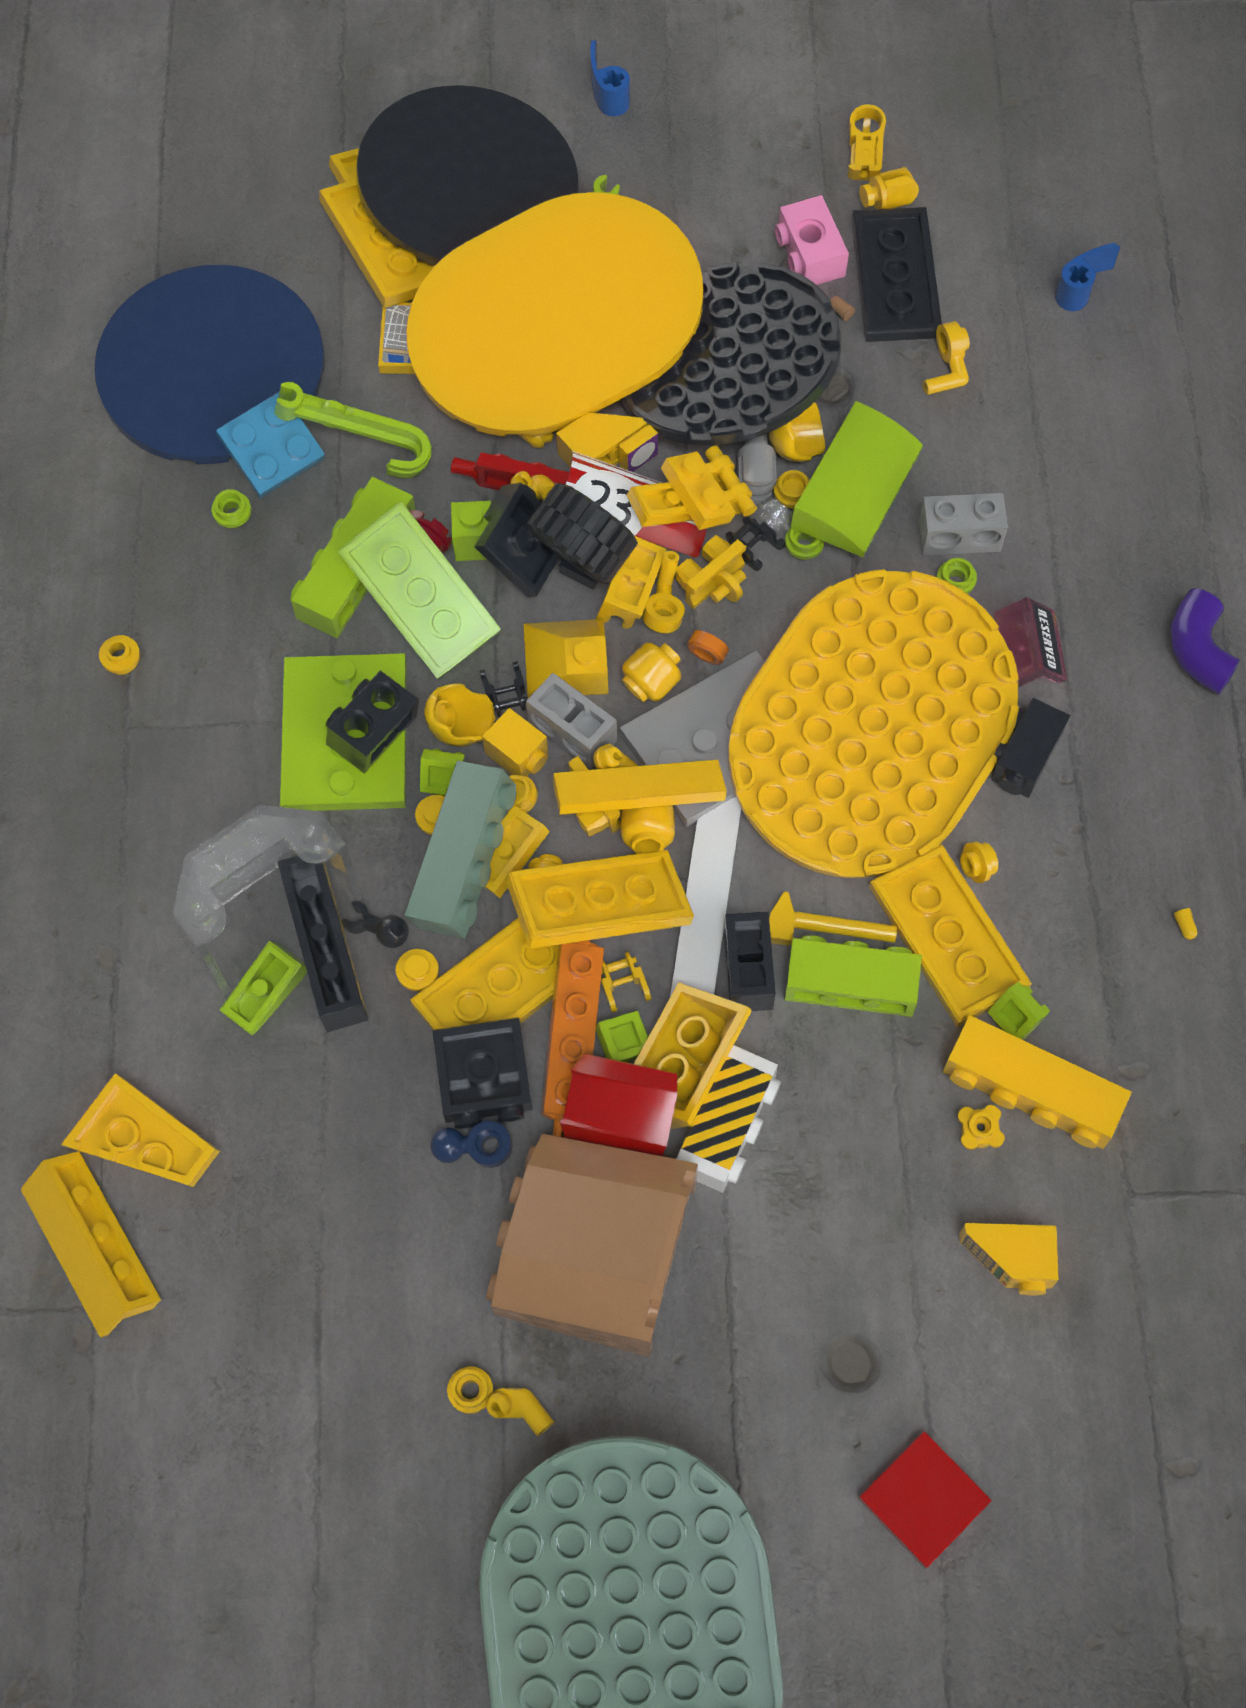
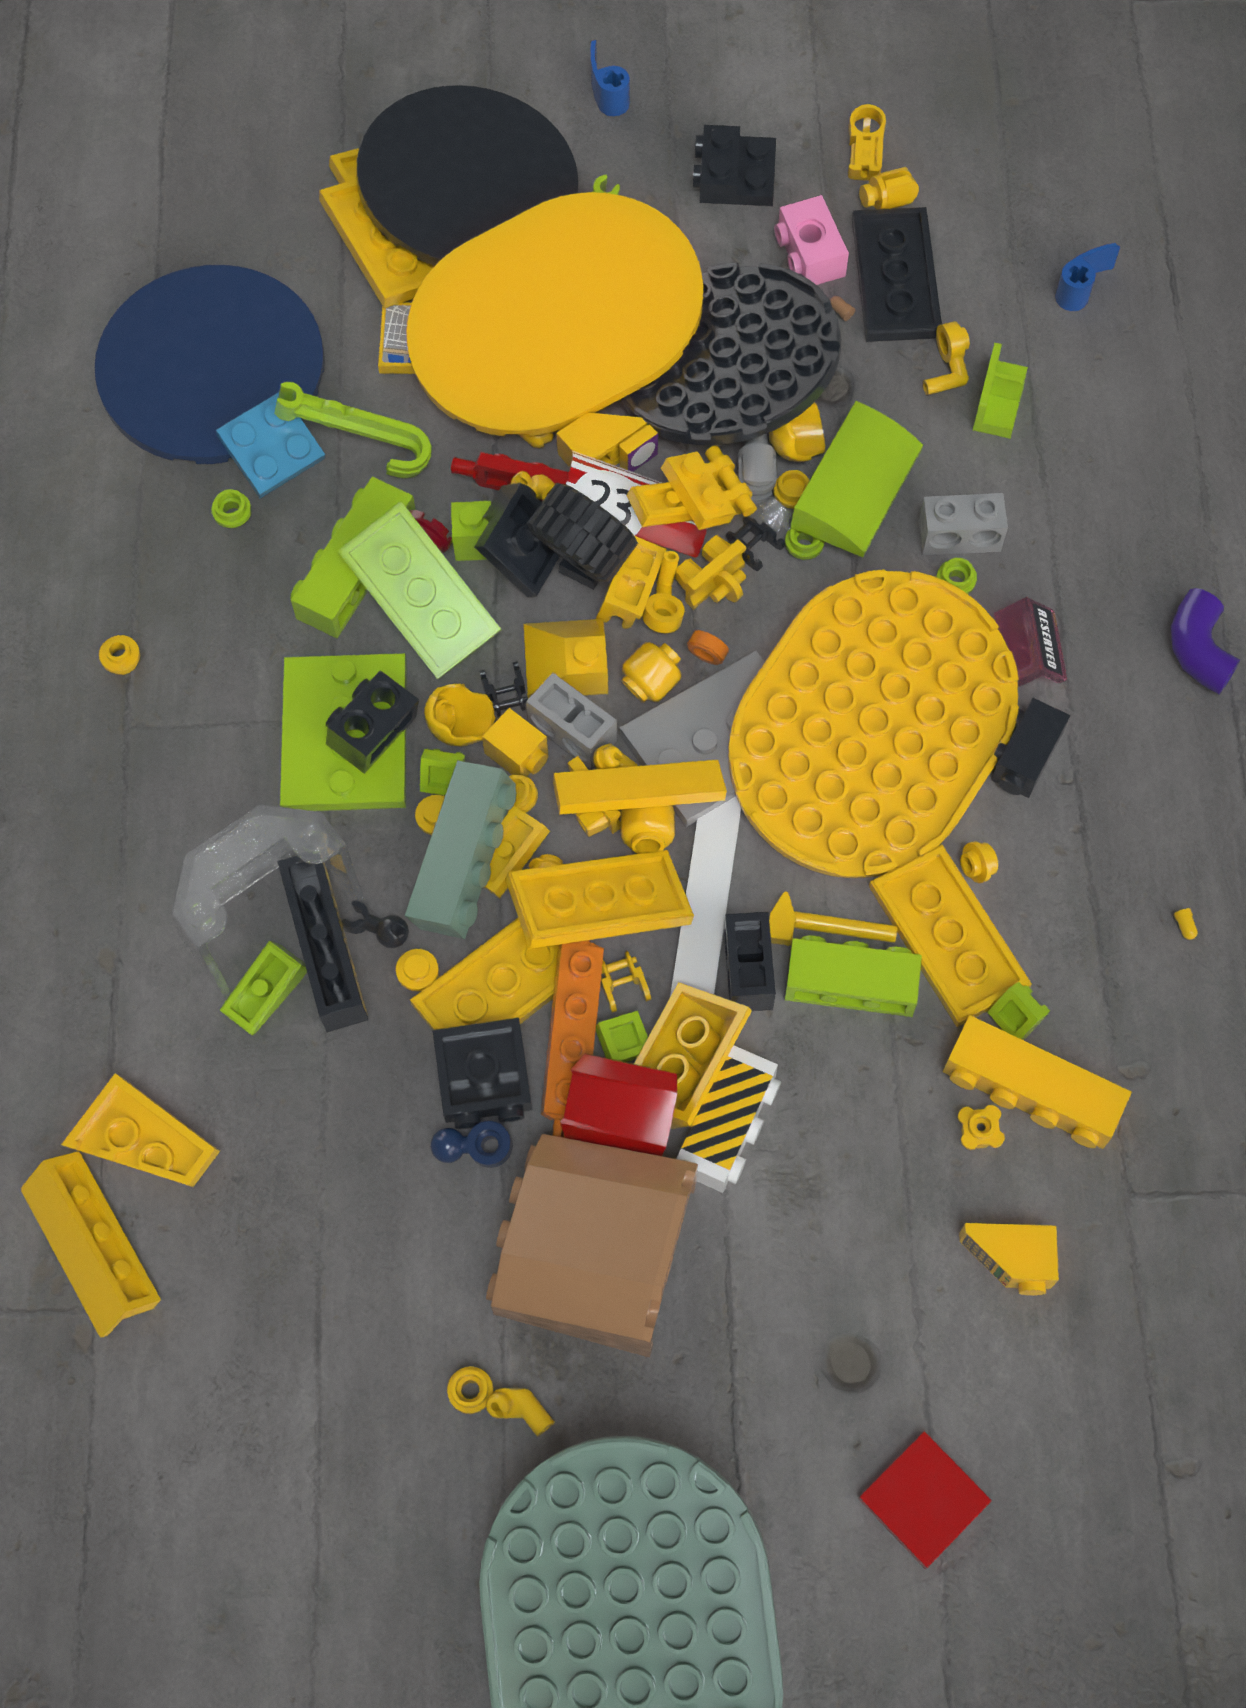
(734, 167): none -> black plate
(1000, 396): none -> lime panel

